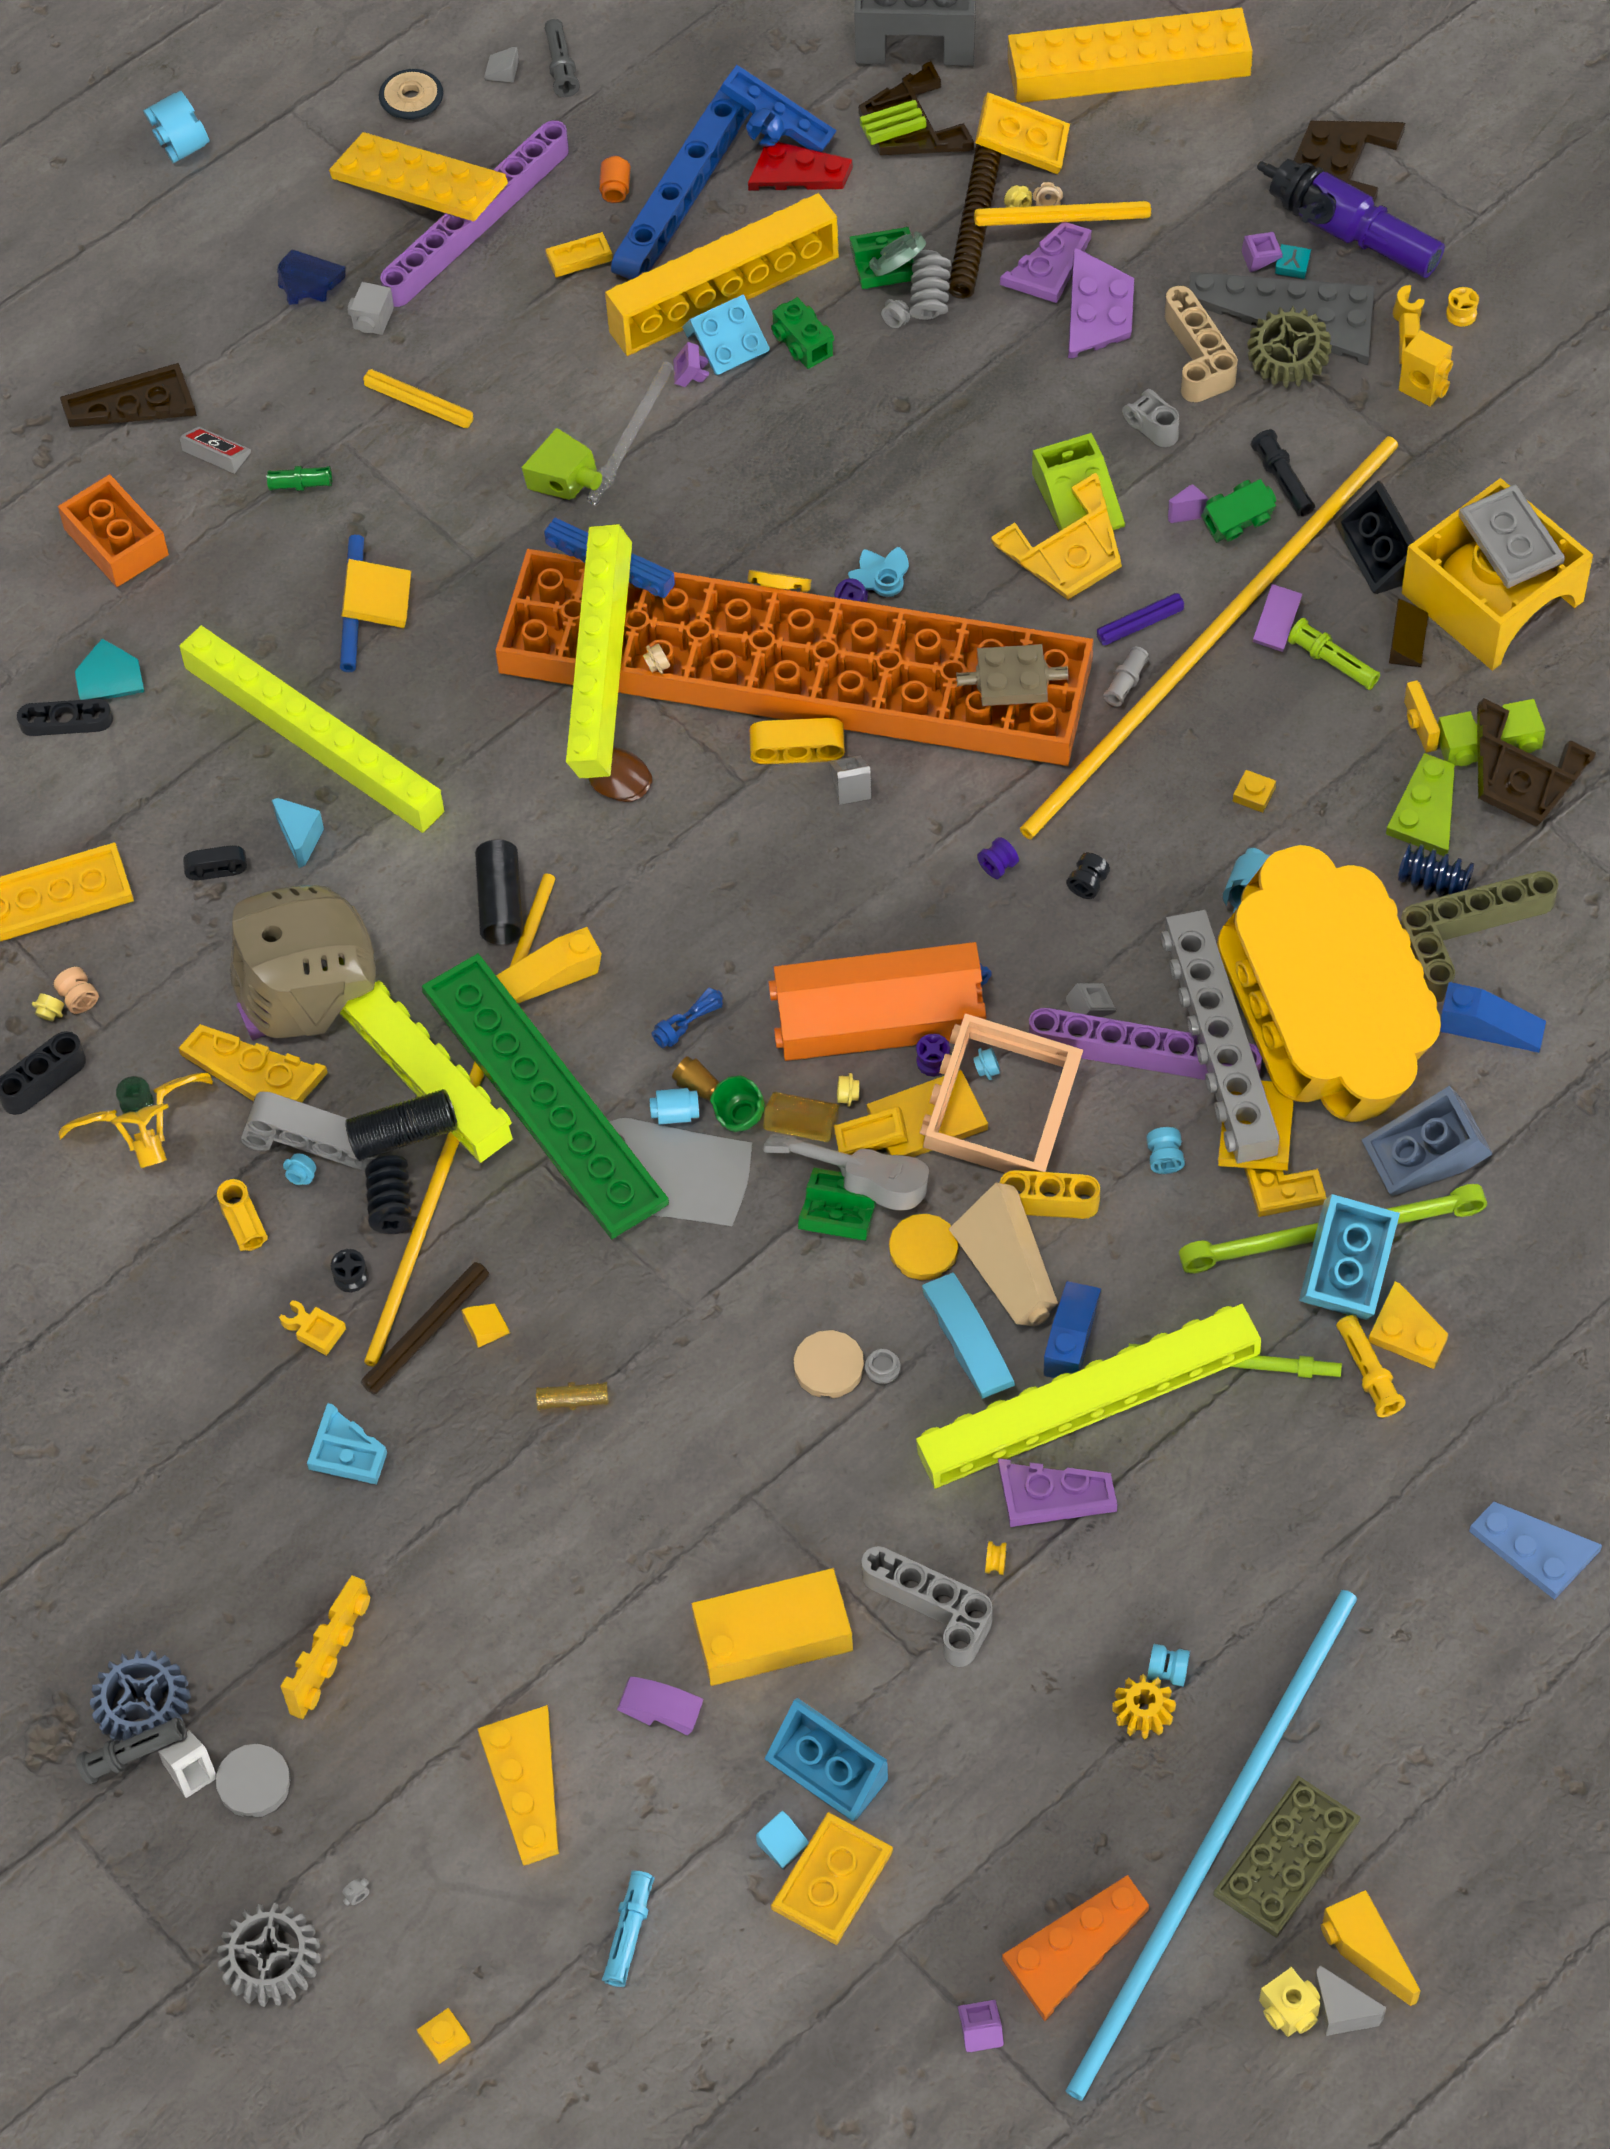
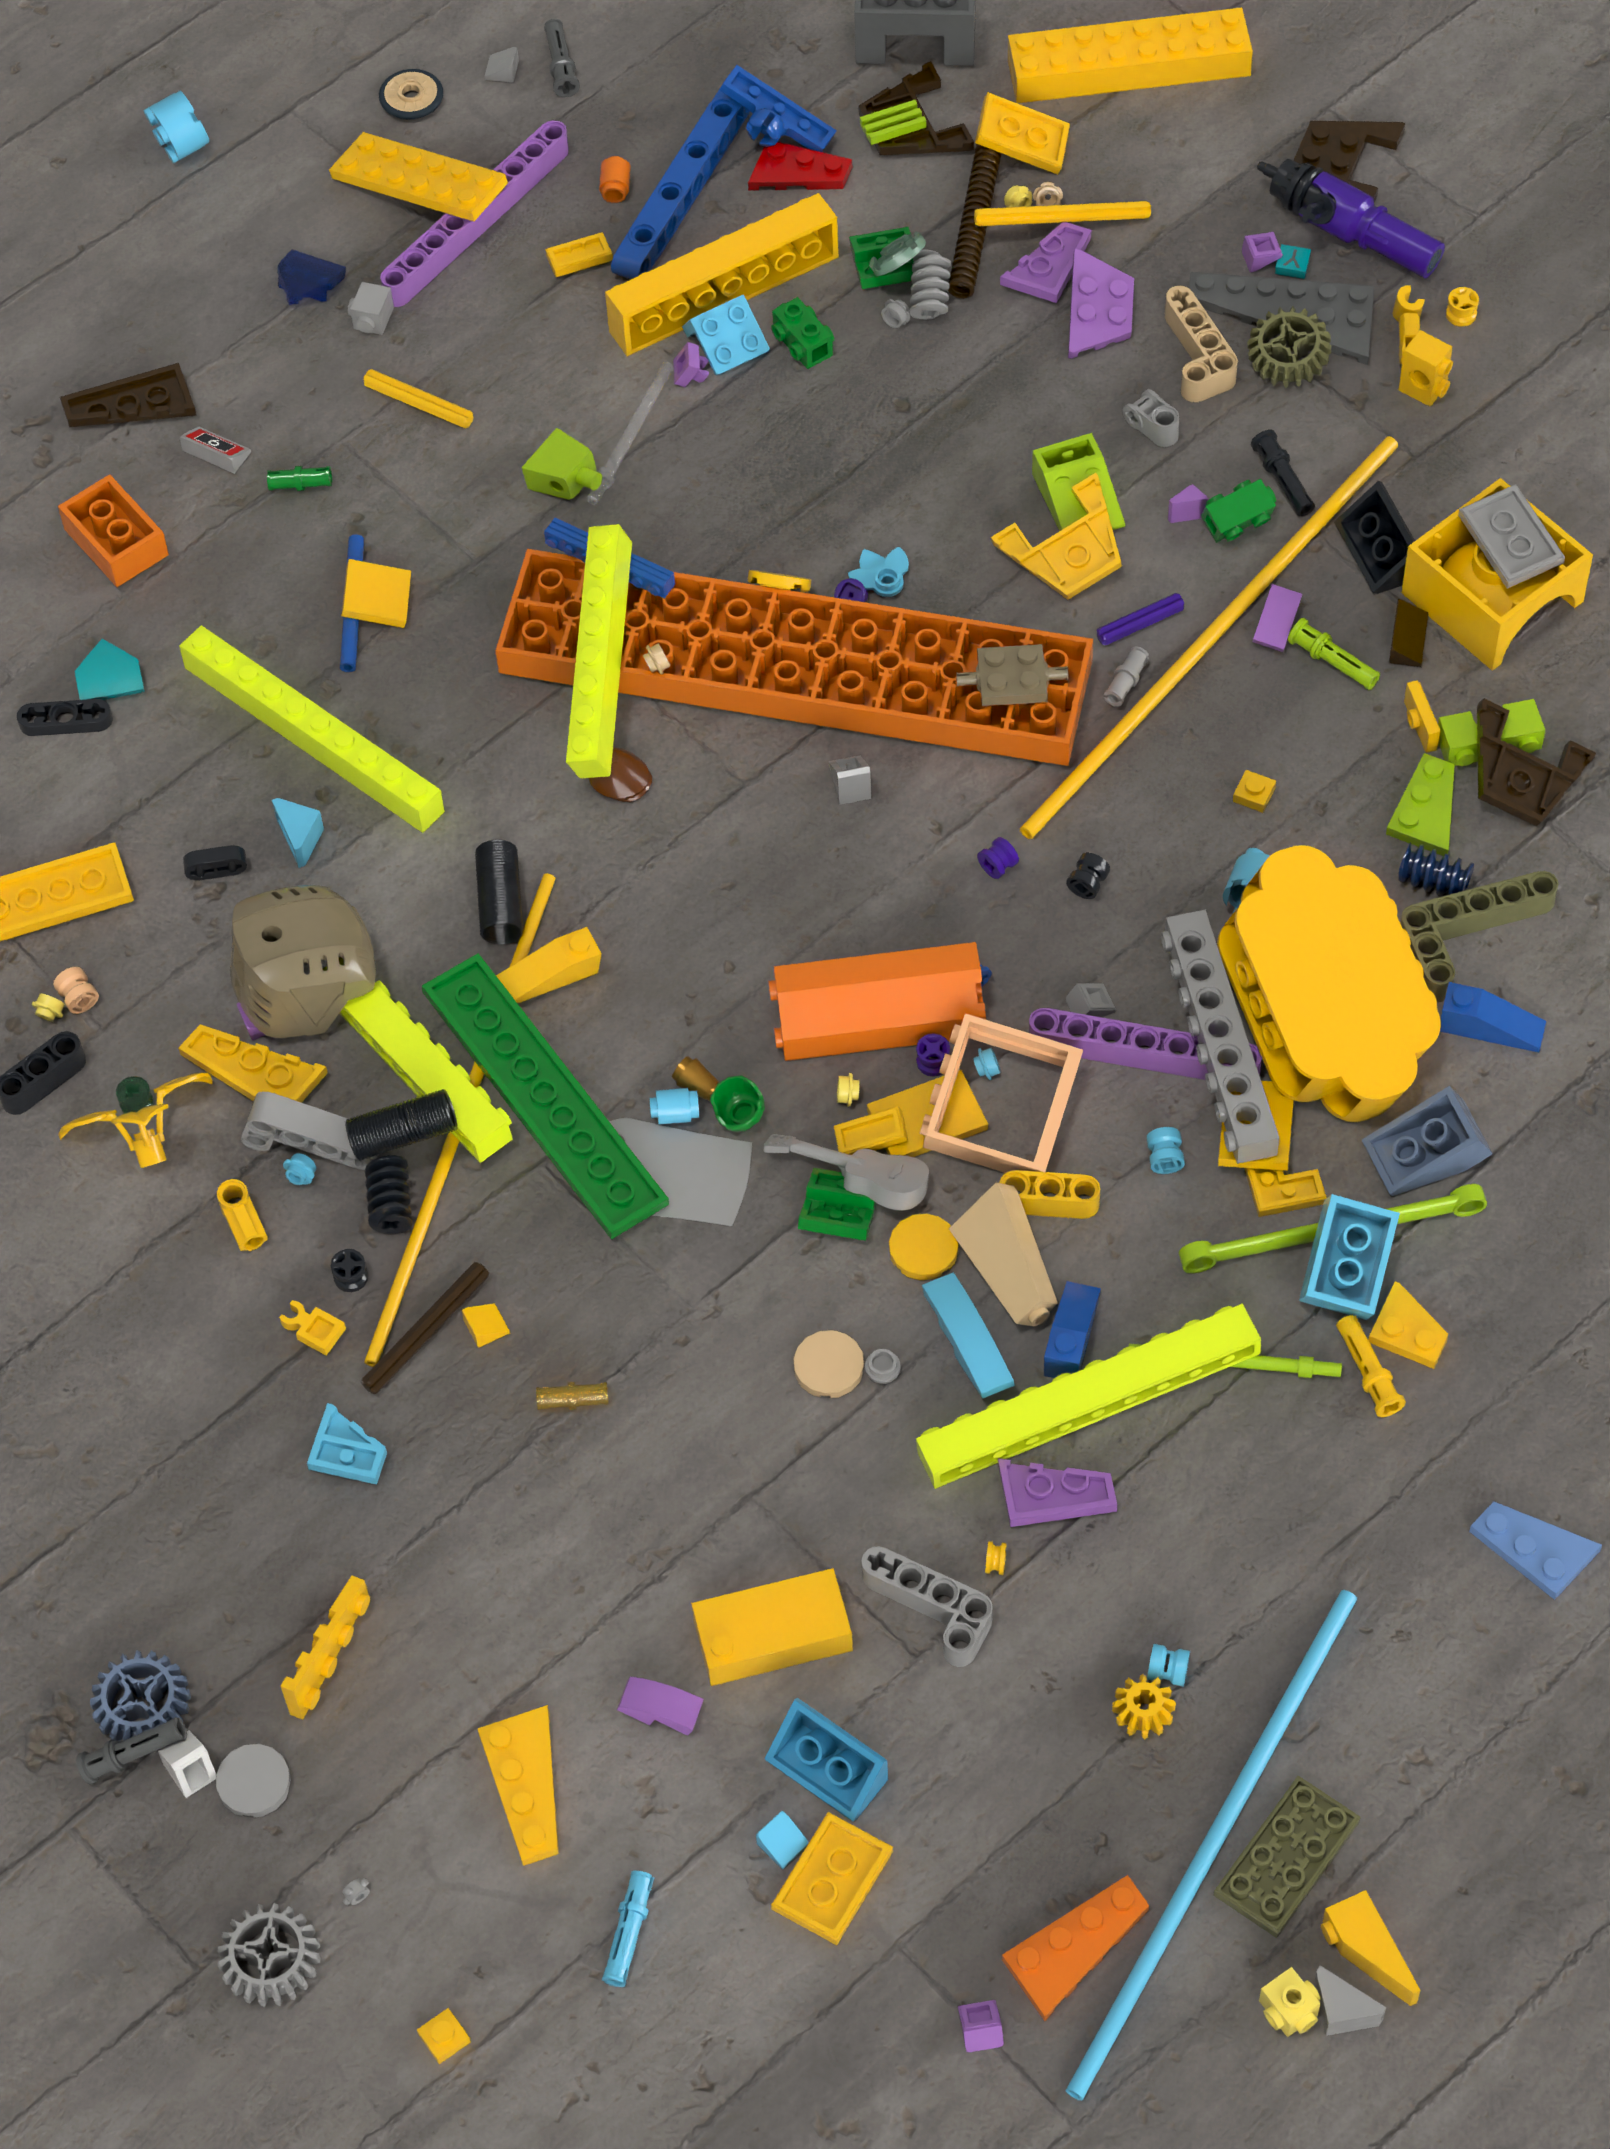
(665, 1035): blue piece -> none
(796, 741): yellow beam -> none
(800, 1116): clear yellow slope -> none

